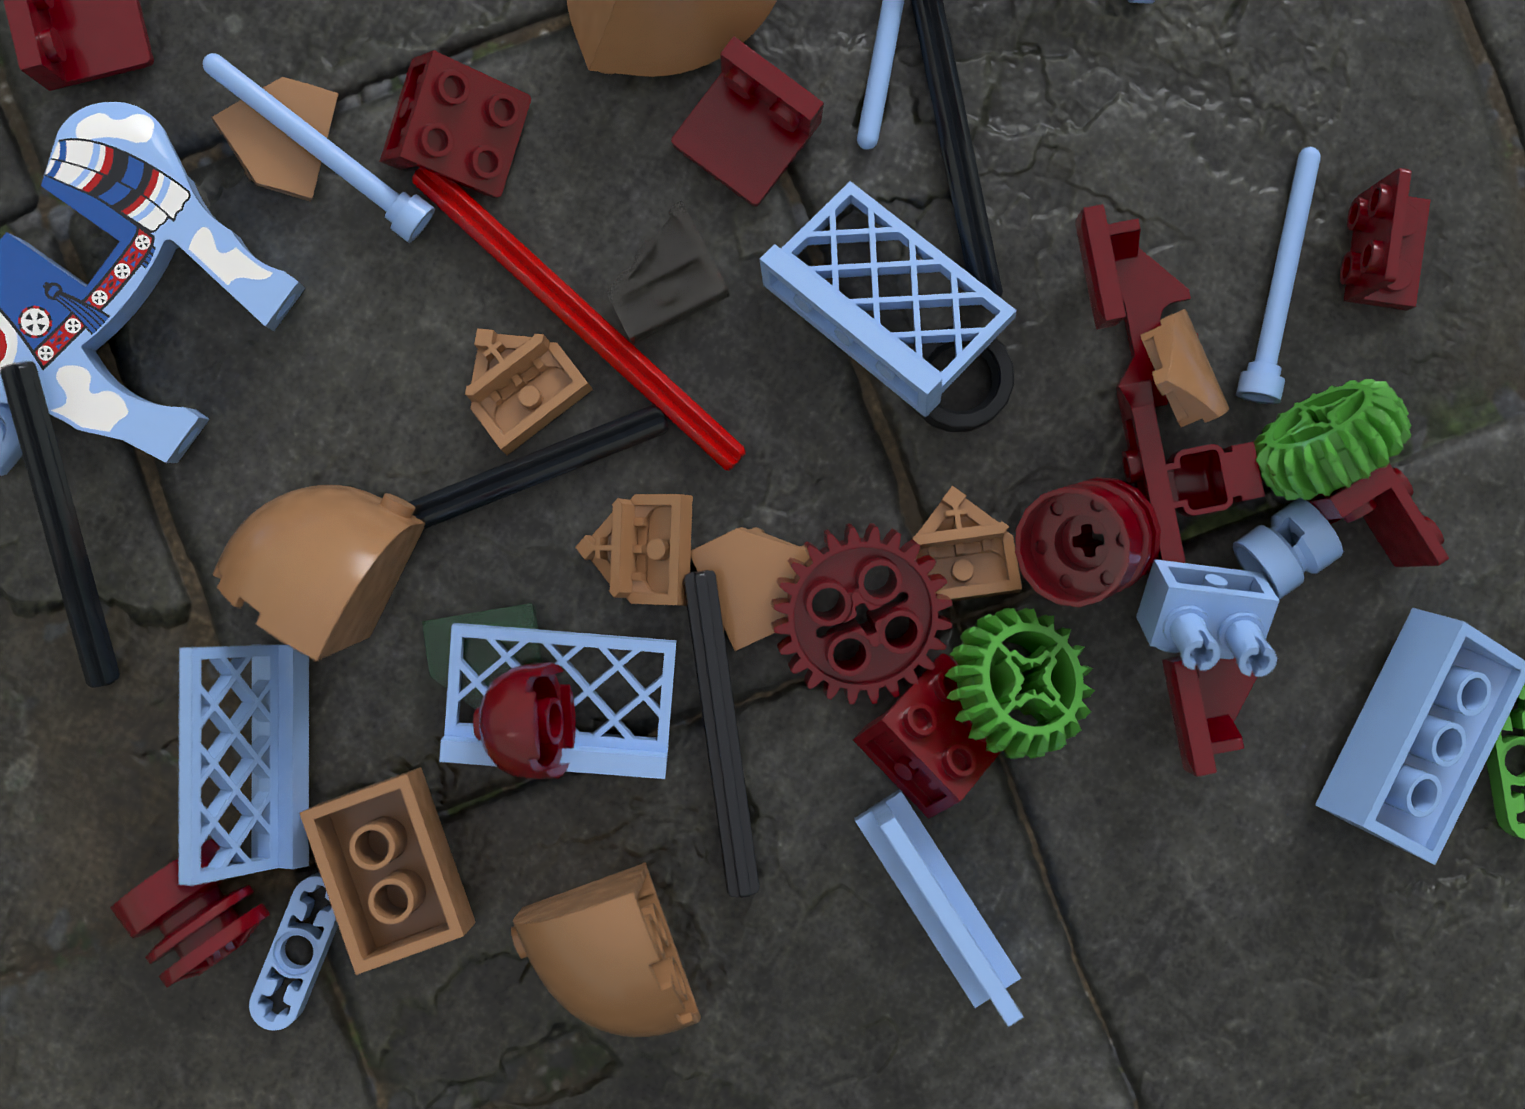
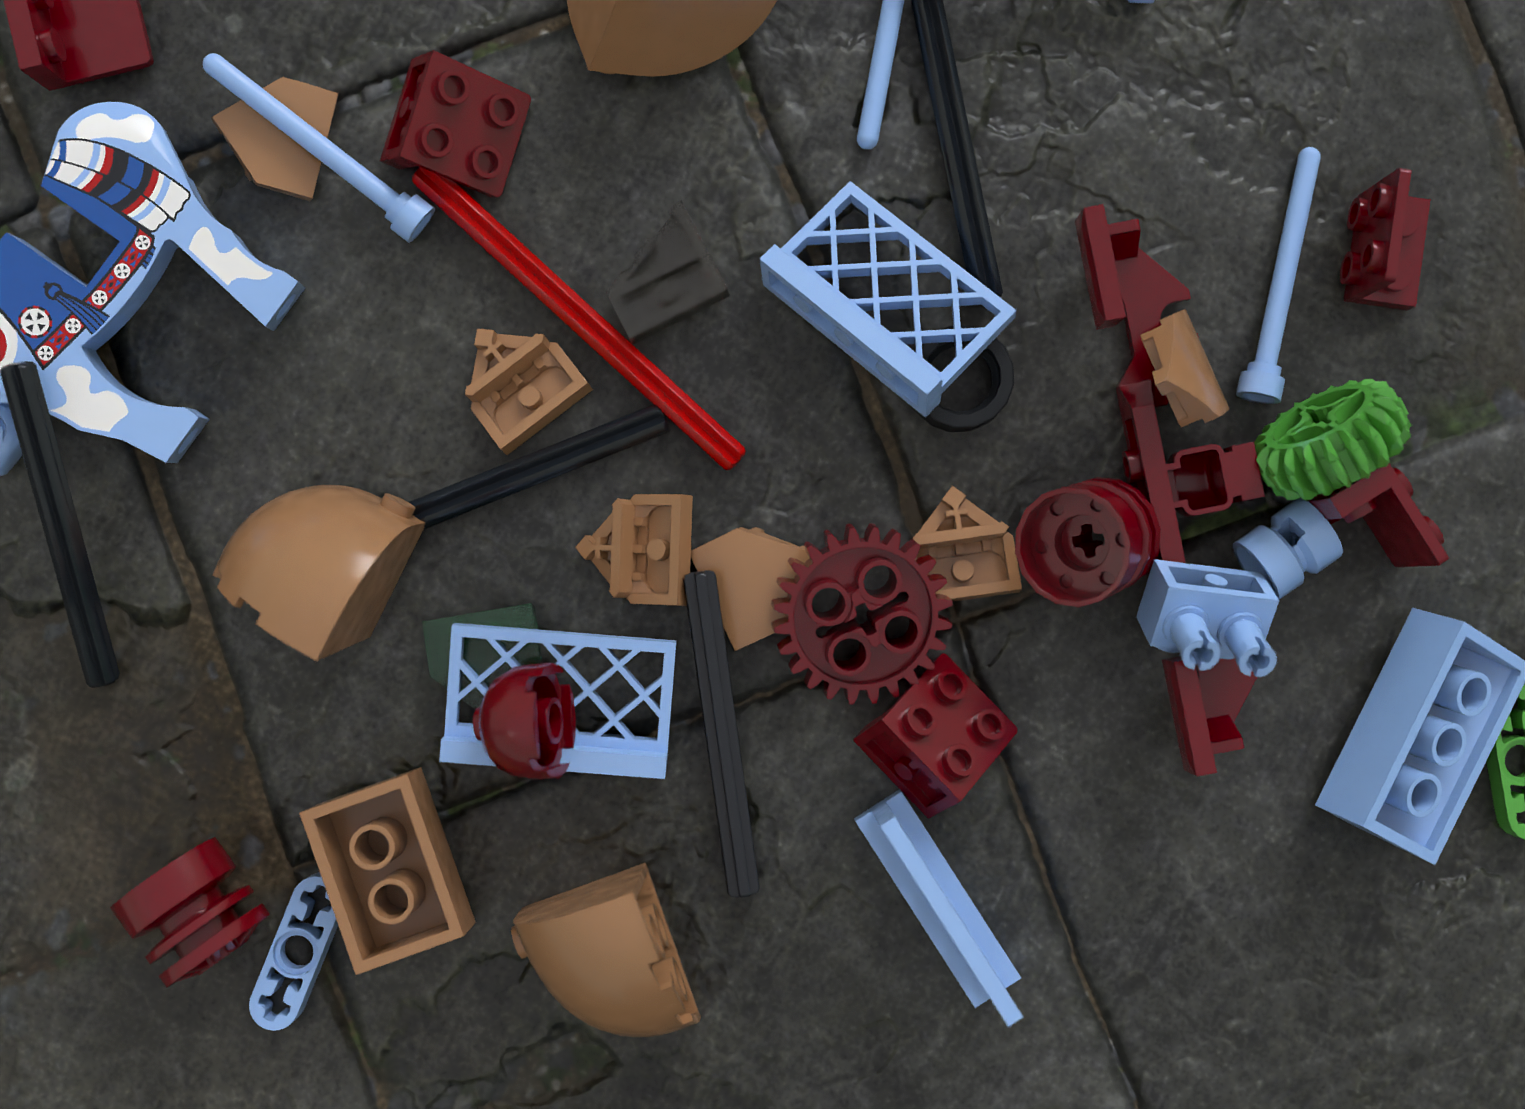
(275, 758): light blue fence -> none
(749, 124): dark red bracket -> none
(992, 678): bright green gear -> none

